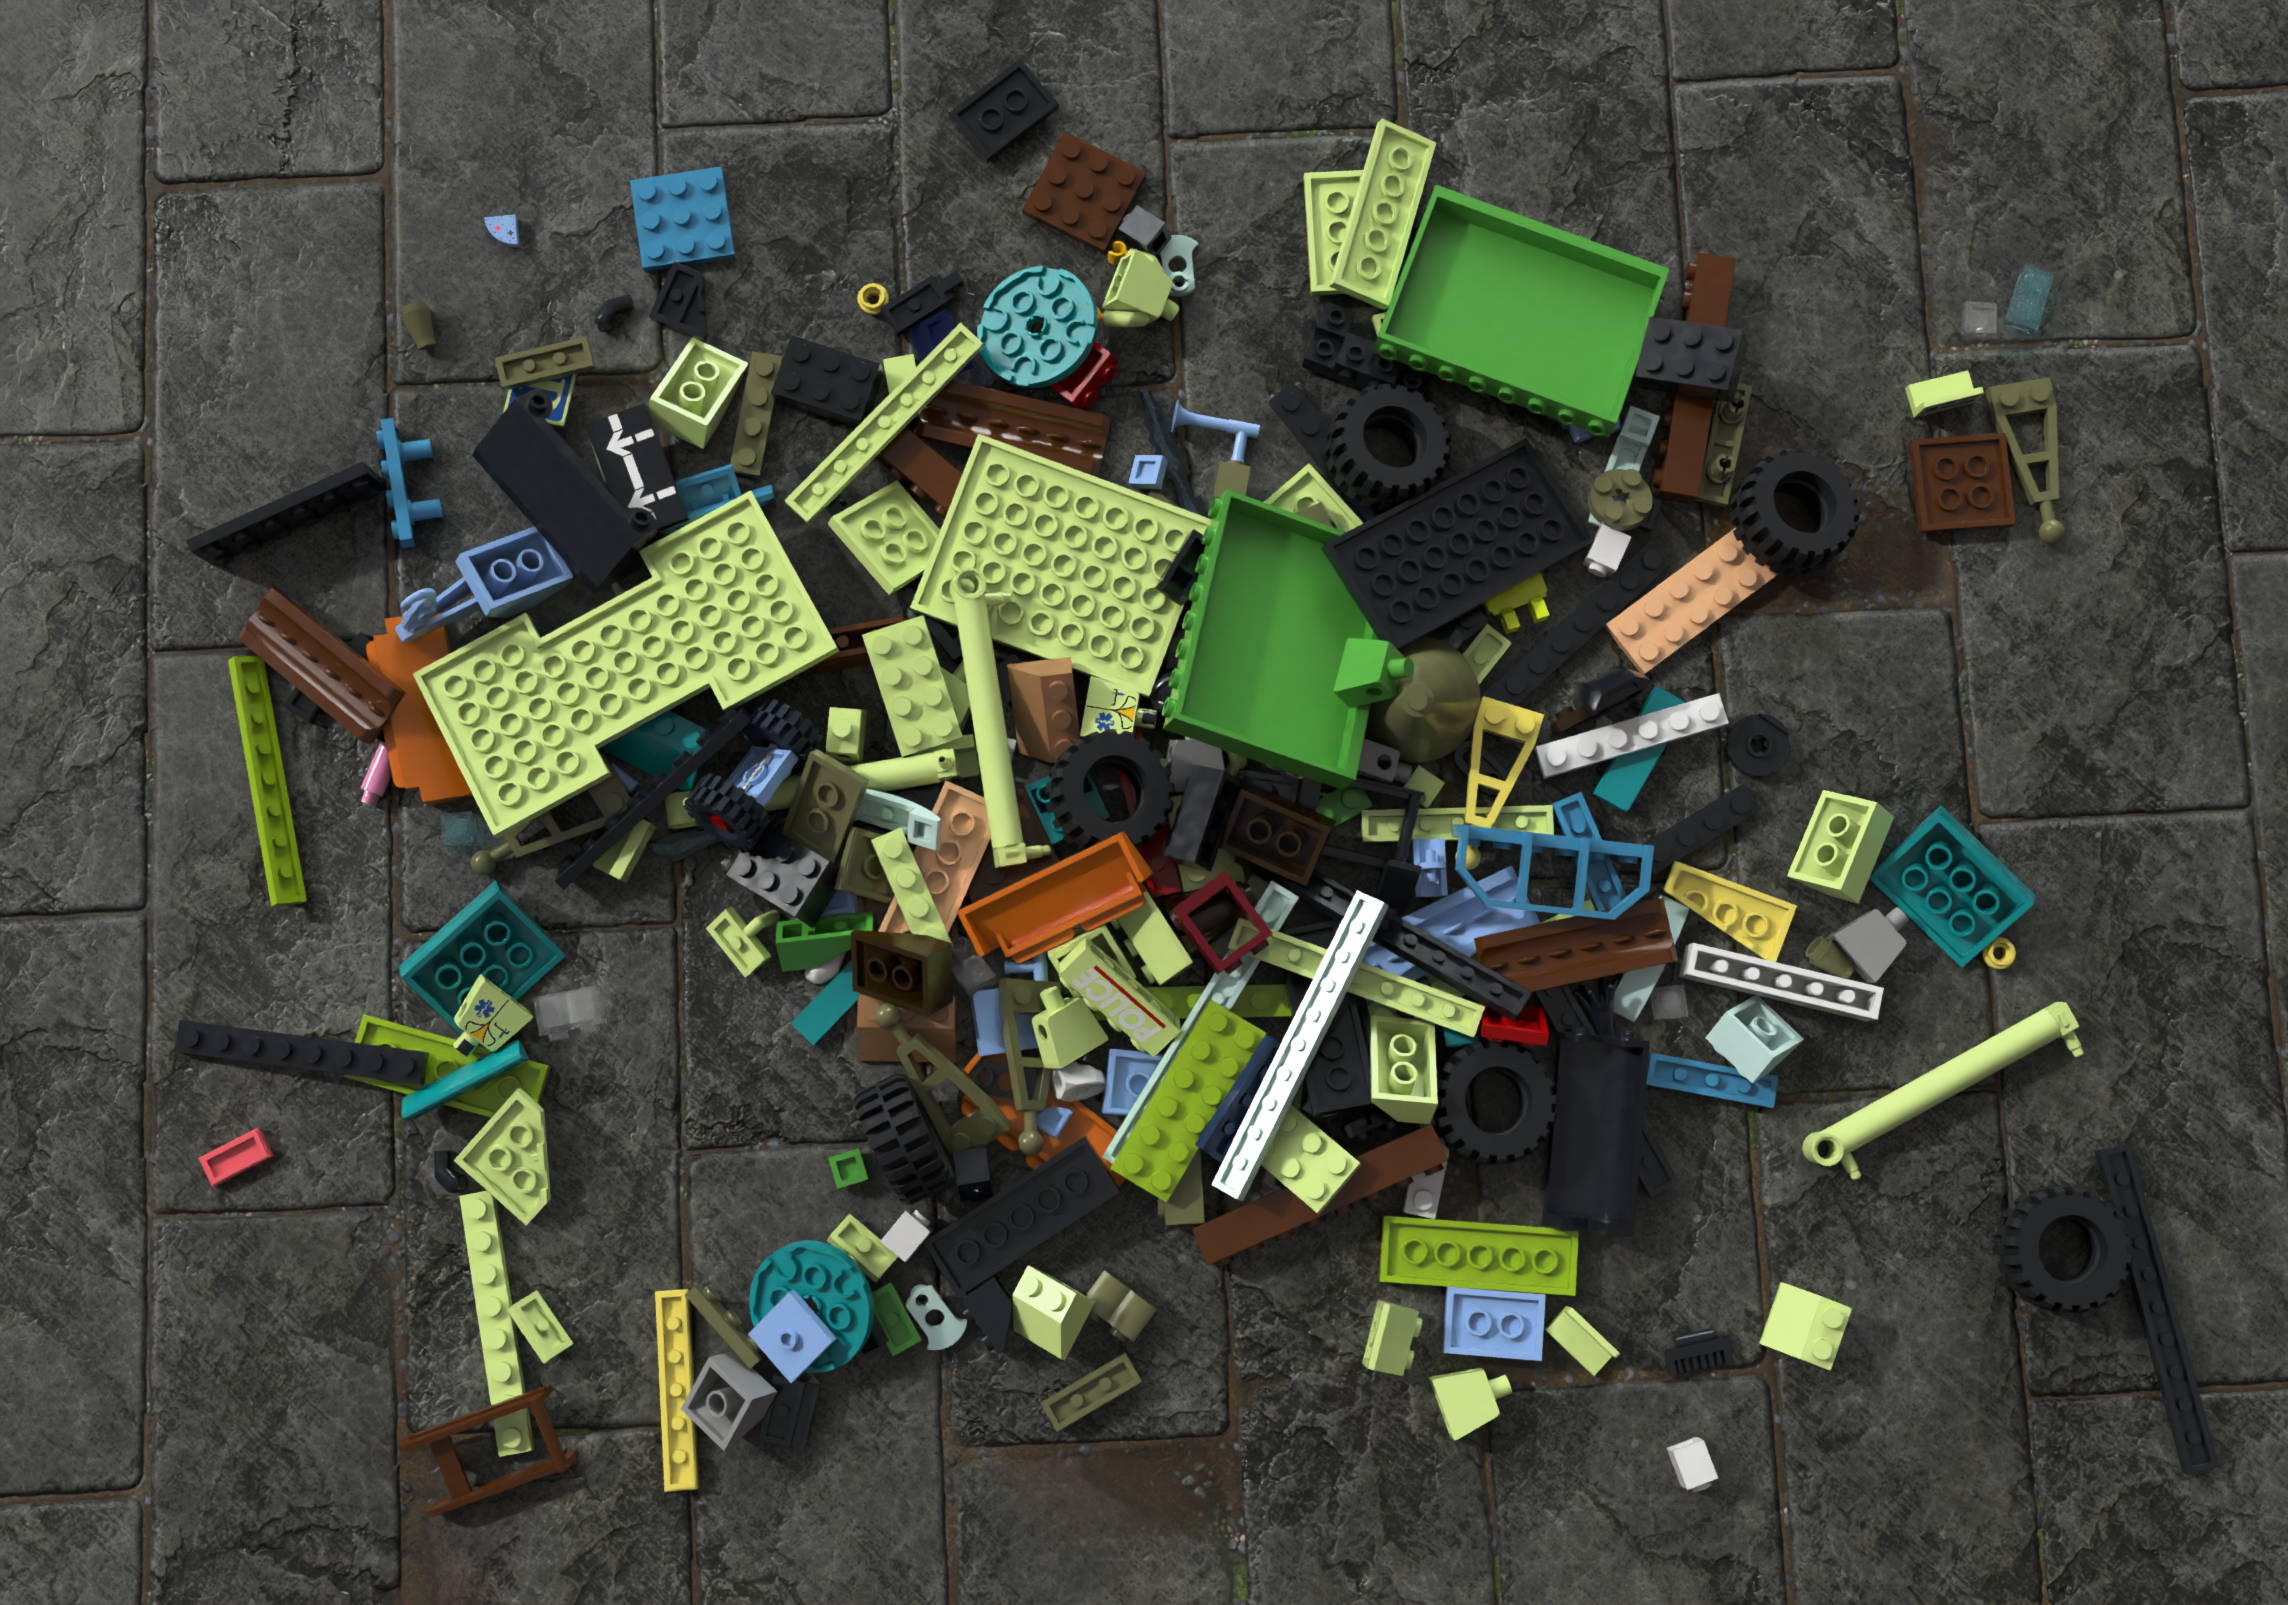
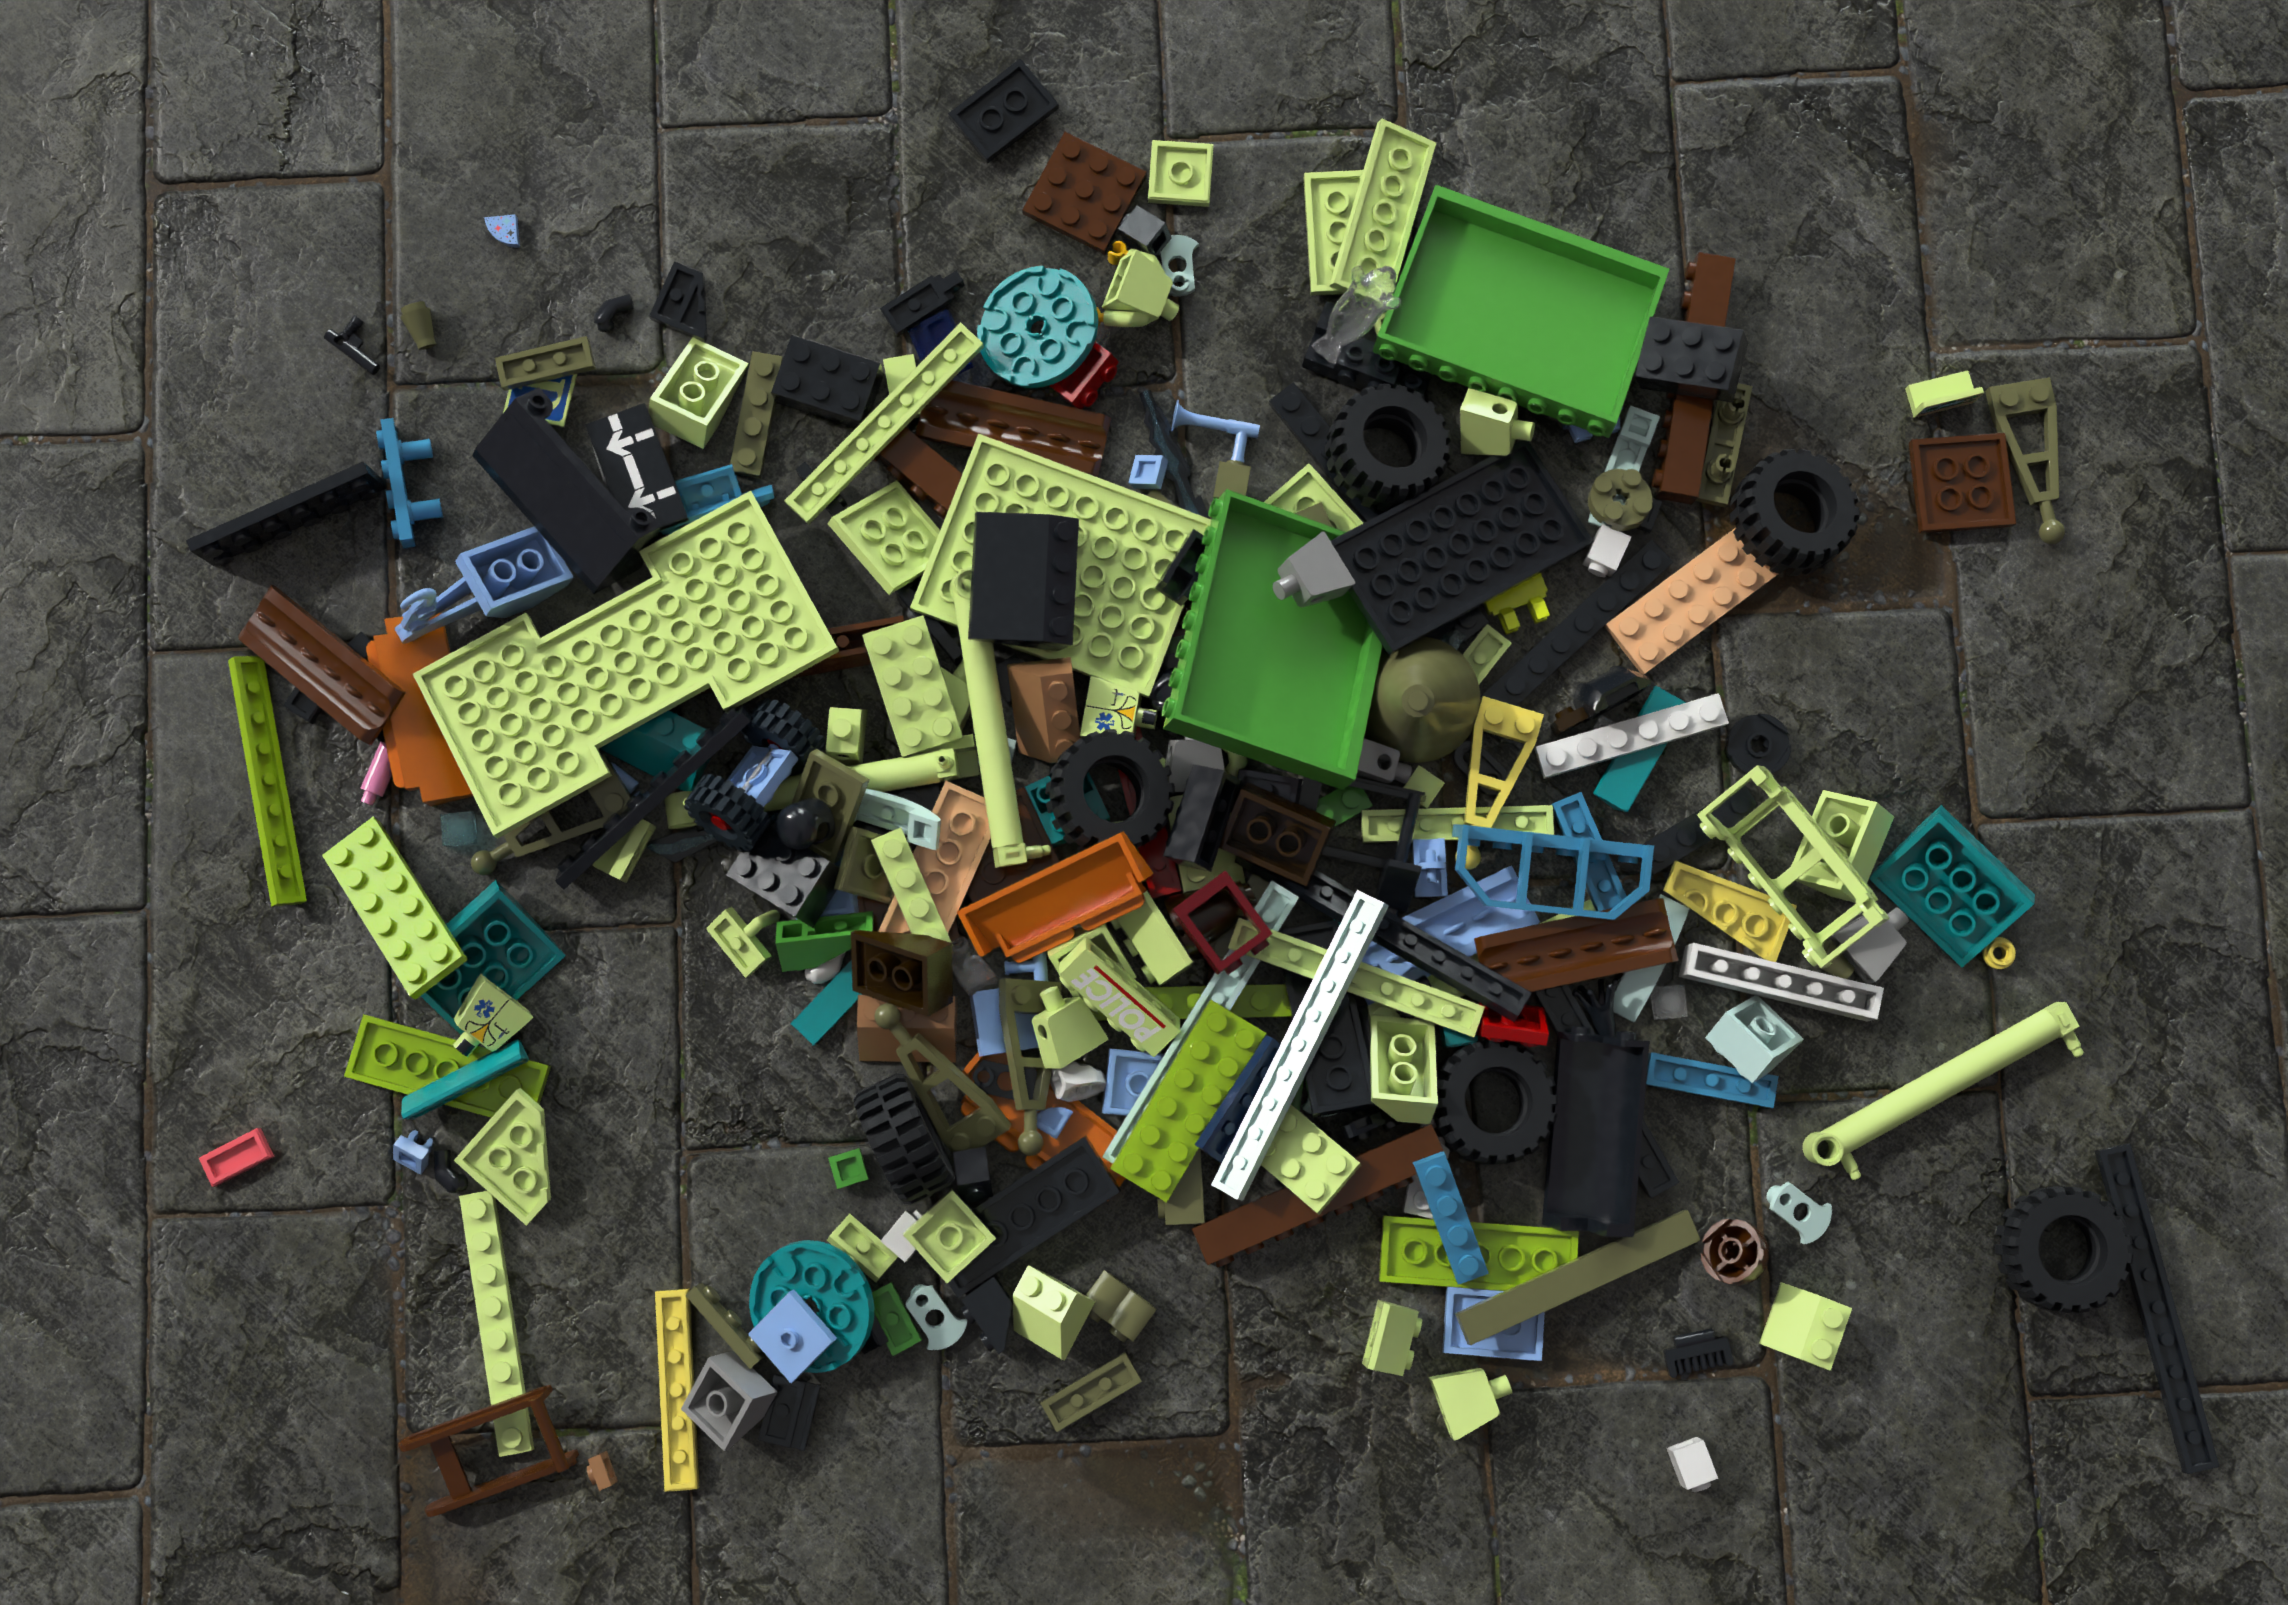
(301, 1052): black plate -> none
(352, 344): none -> black hose
(394, 908): none -> lime plate
(412, 1154): none -> light blue tile
(540, 1326): yellowish green plate -> none
(570, 1011): clear brick -> none
(601, 1471): none -> medium nougat plate
(682, 219): dark azure plate -> none
(799, 823): none -> black helmet
(872, 290): light yellow plate -> none
(949, 1236): none -> yellowish green plate
(1023, 579): none -> black slope
(1180, 173): none -> yellowish green plate
(1313, 574): none -> light grey torso
(1358, 310): none -> clear animal
(1370, 671): bright green torso -> none
(1450, 1217): none -> dark azure plate
(1491, 424): none -> yellowish green torso
(1577, 1277): none -> olive tile
(1581, 1340): yellowish green panel -> none
(1734, 1252): none -> reddish brown cylinder
(1814, 1222): none -> light aqua piece
(1823, 849): none -> yellowish green windscreen
(1979, 318): clear plate -> none
(2029, 299): clear light blue plate -> none

